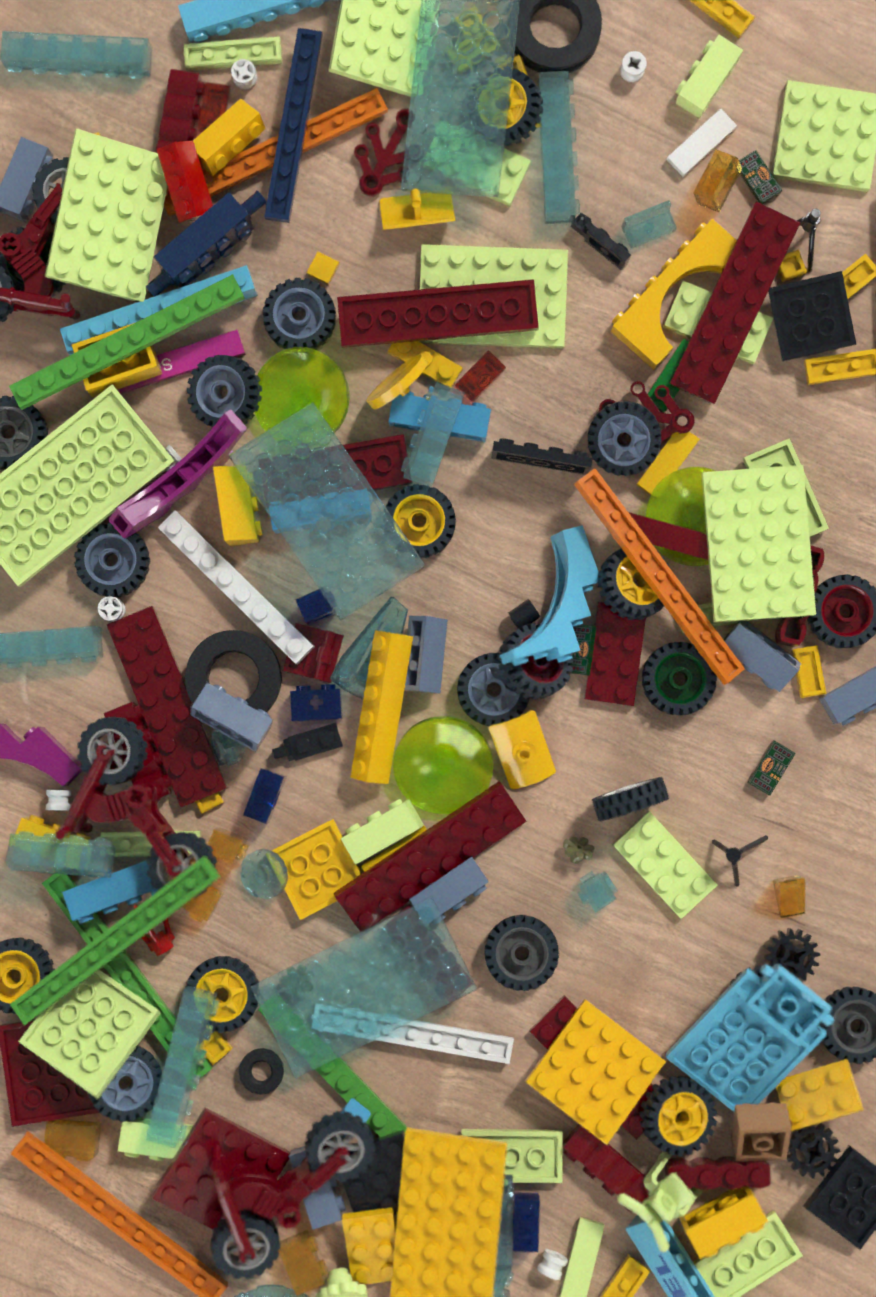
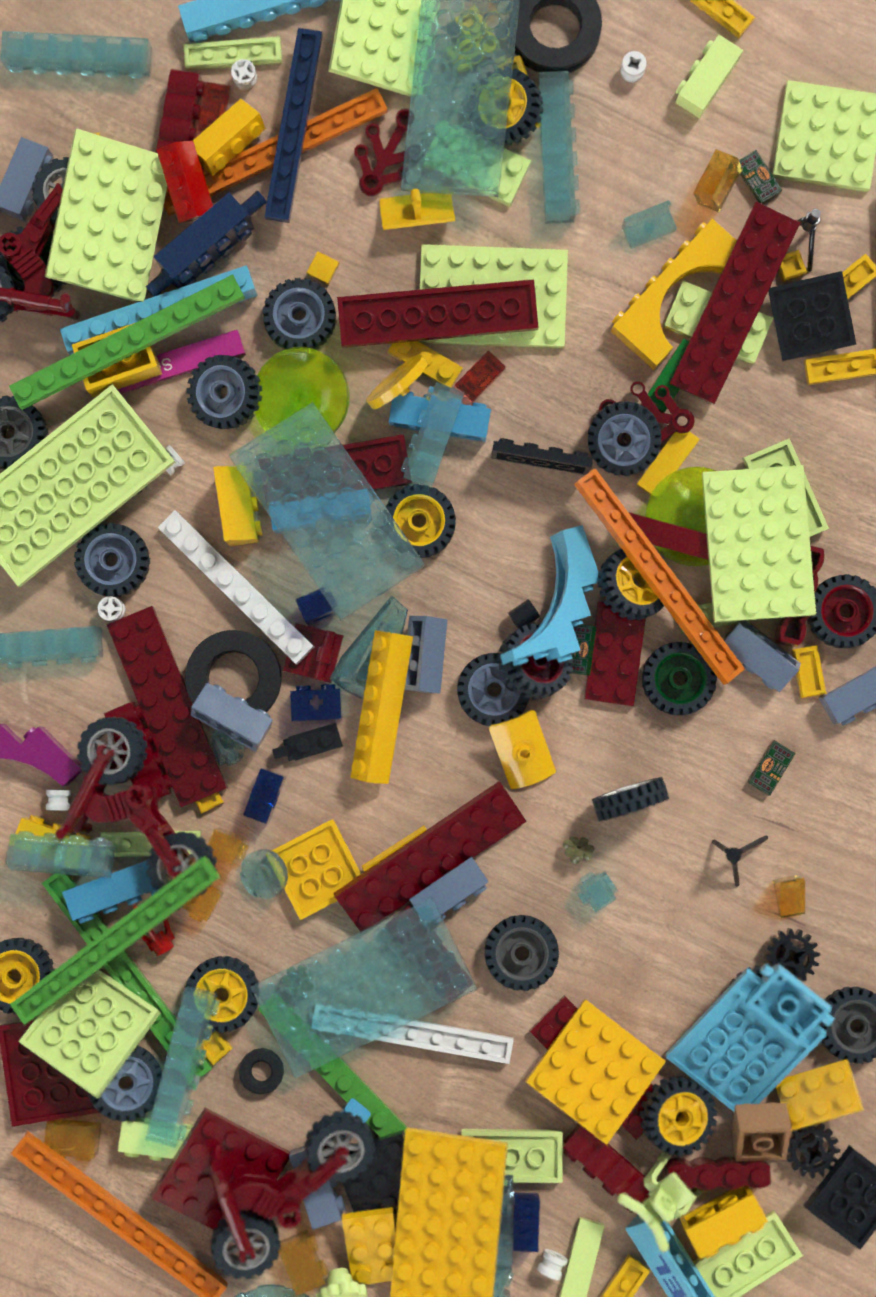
(180, 479): magenta arch -> none
(381, 830): yellowish green brick -> none
(442, 764): clear neon green dish -> none
(601, 241): black hinge -> none
(665, 865): yellowish green plate -> none
(701, 142): white tile -> none

